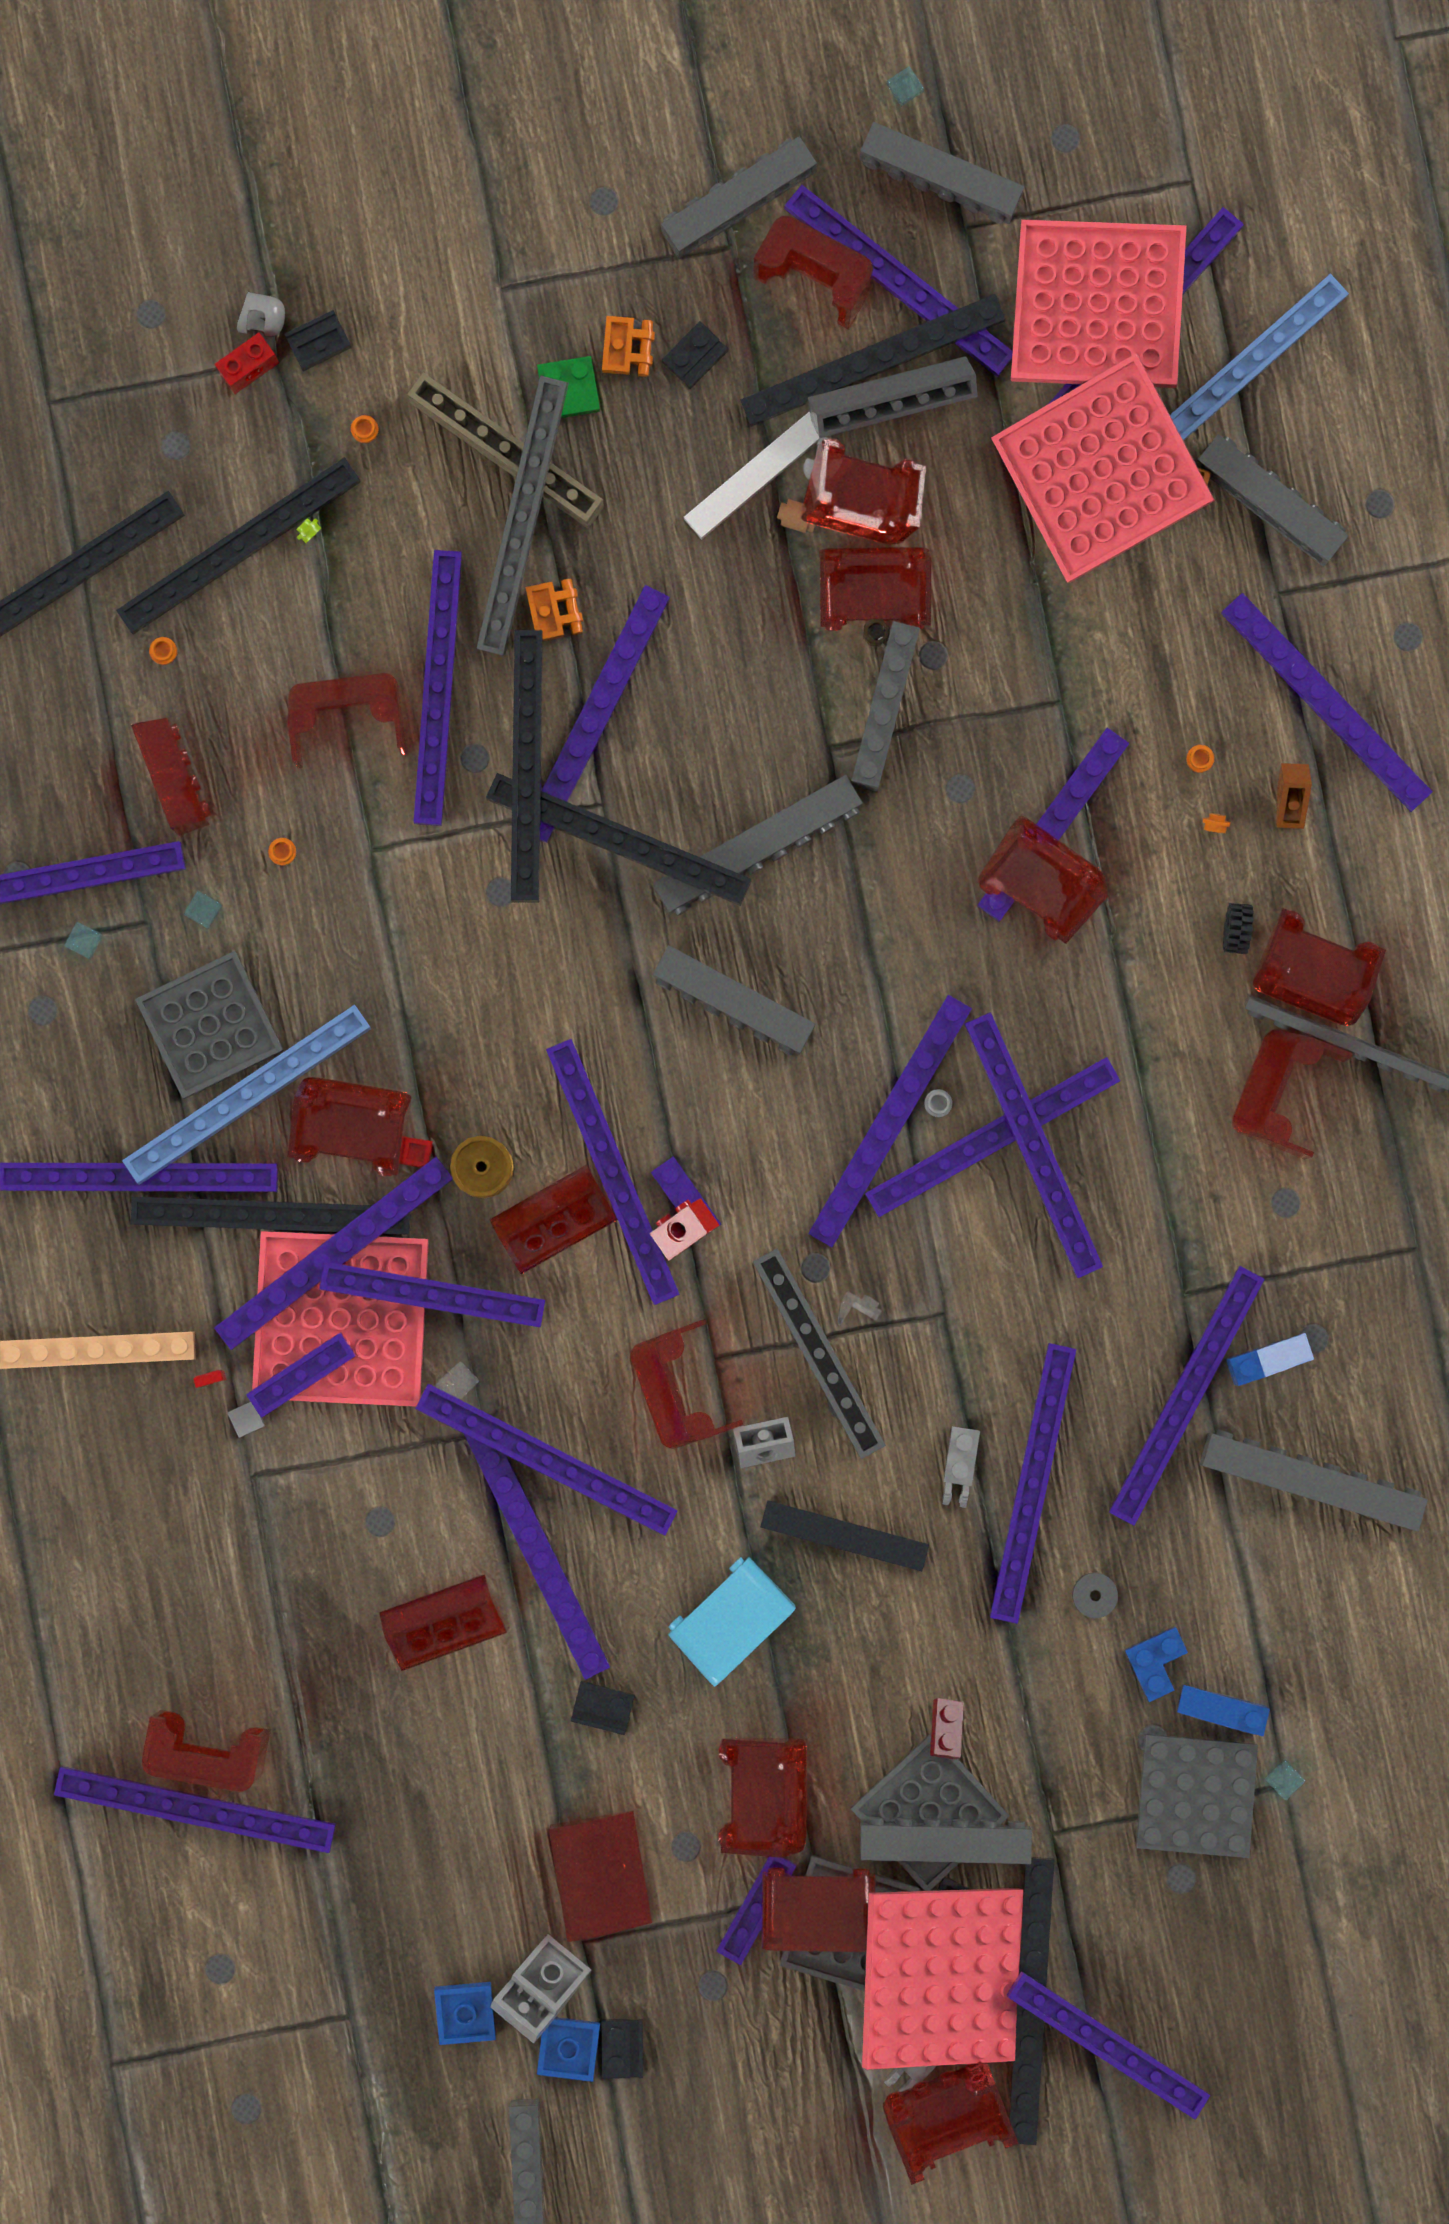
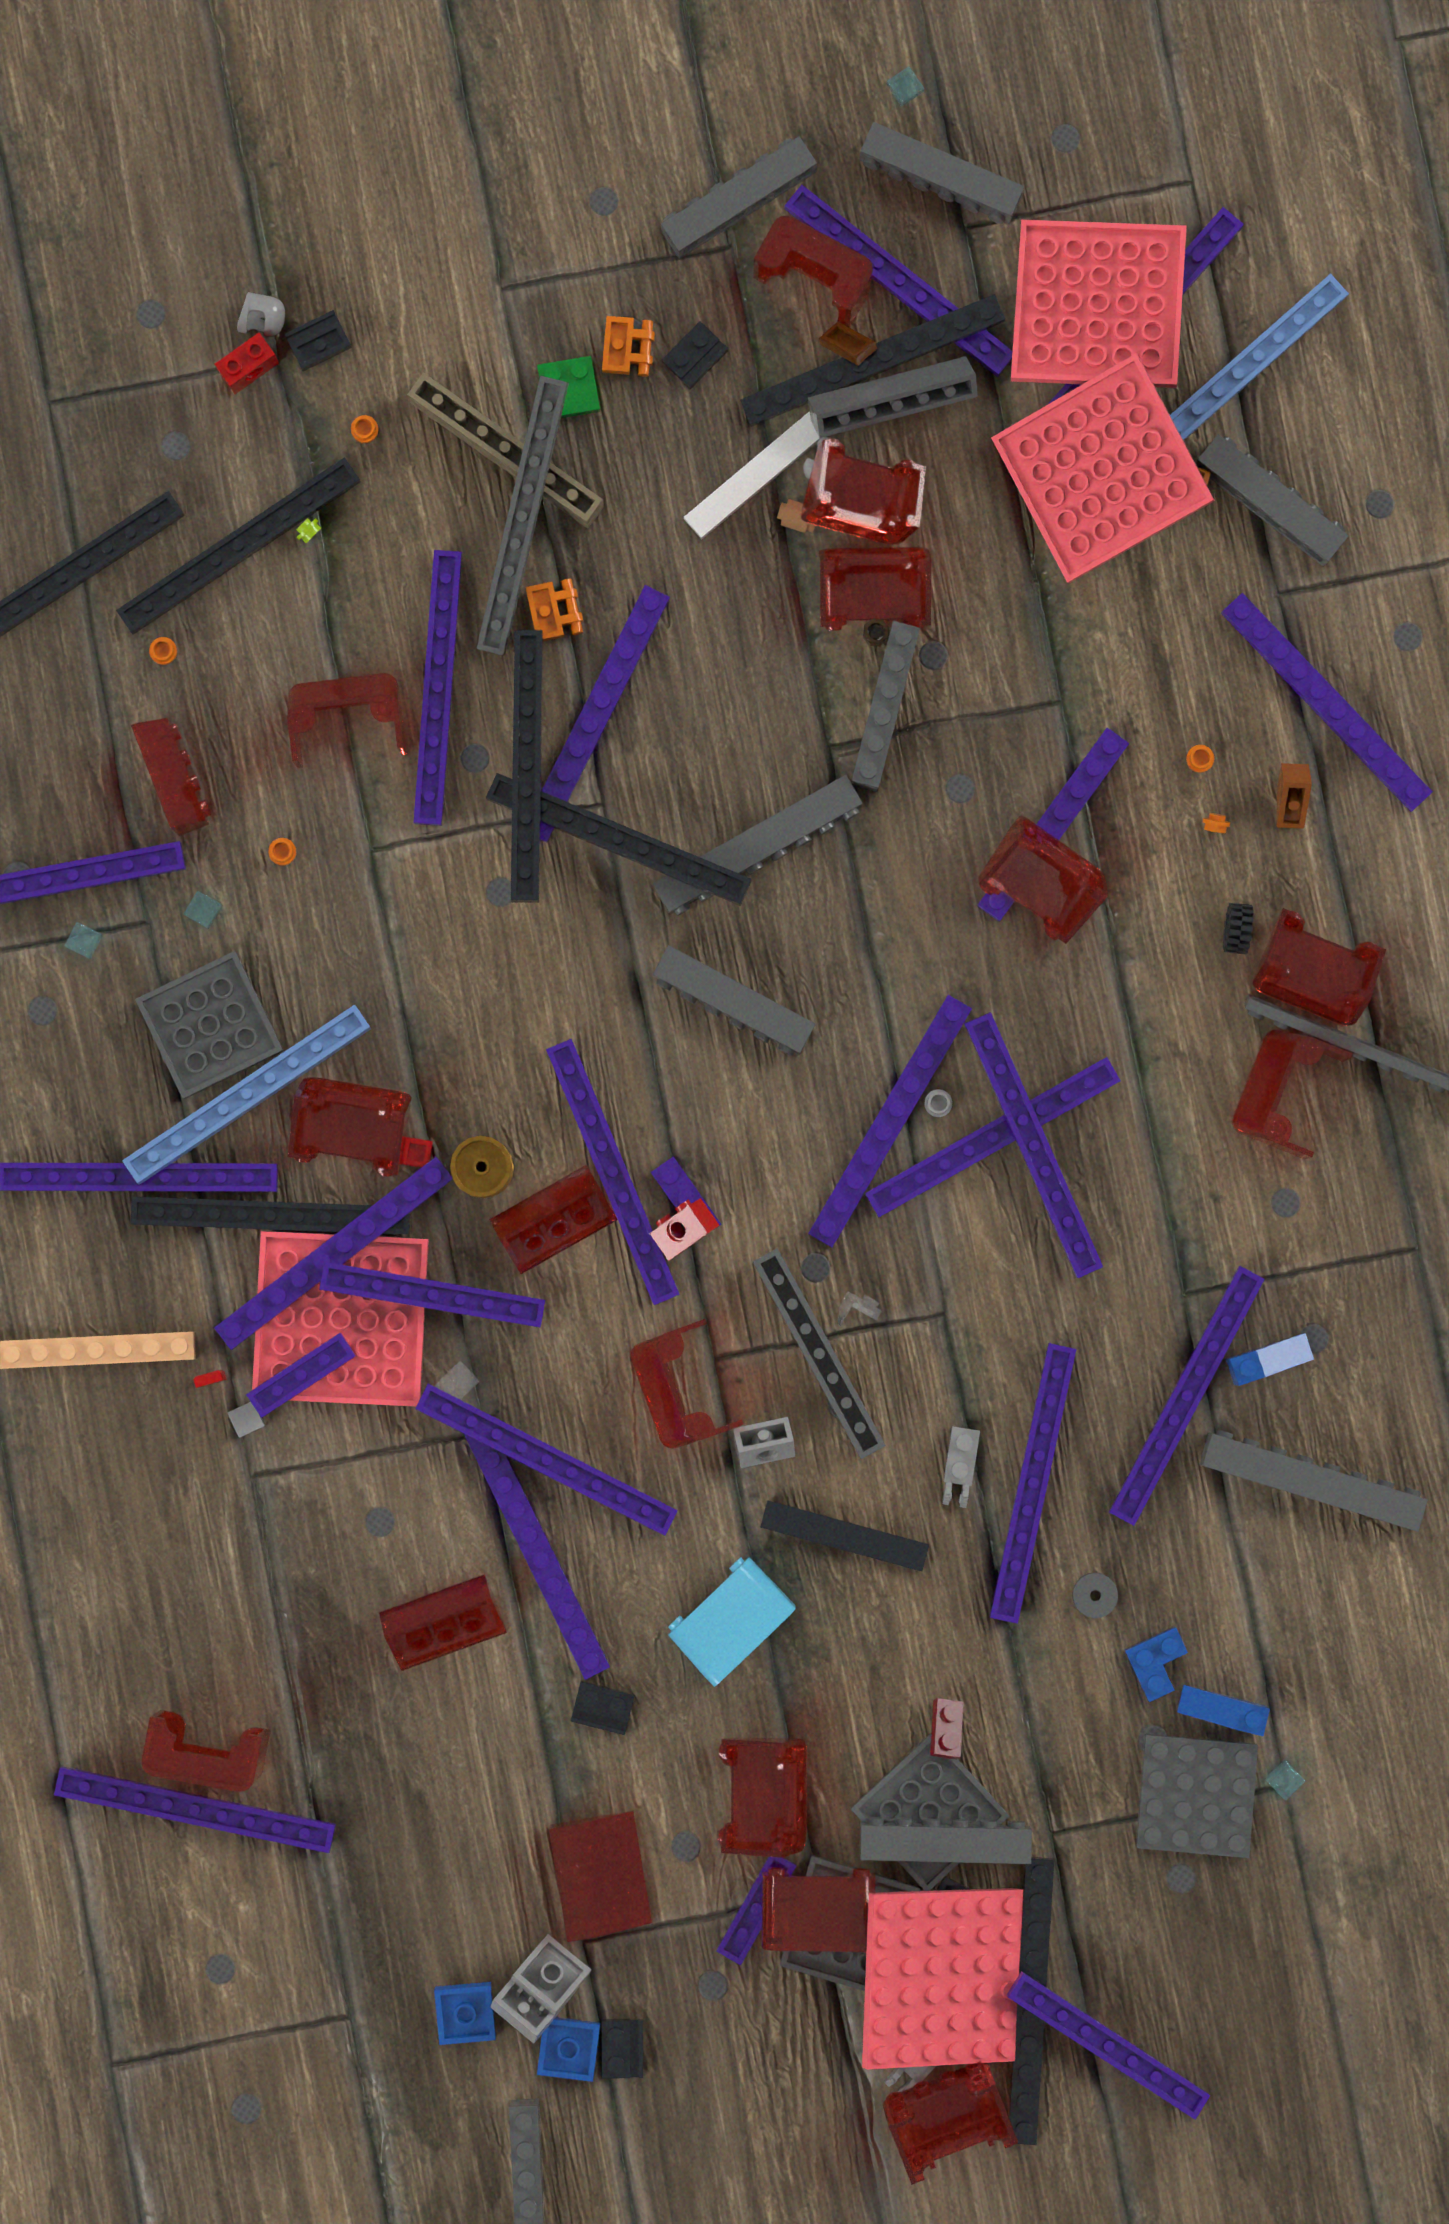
(847, 343): none -> reddish brown tile

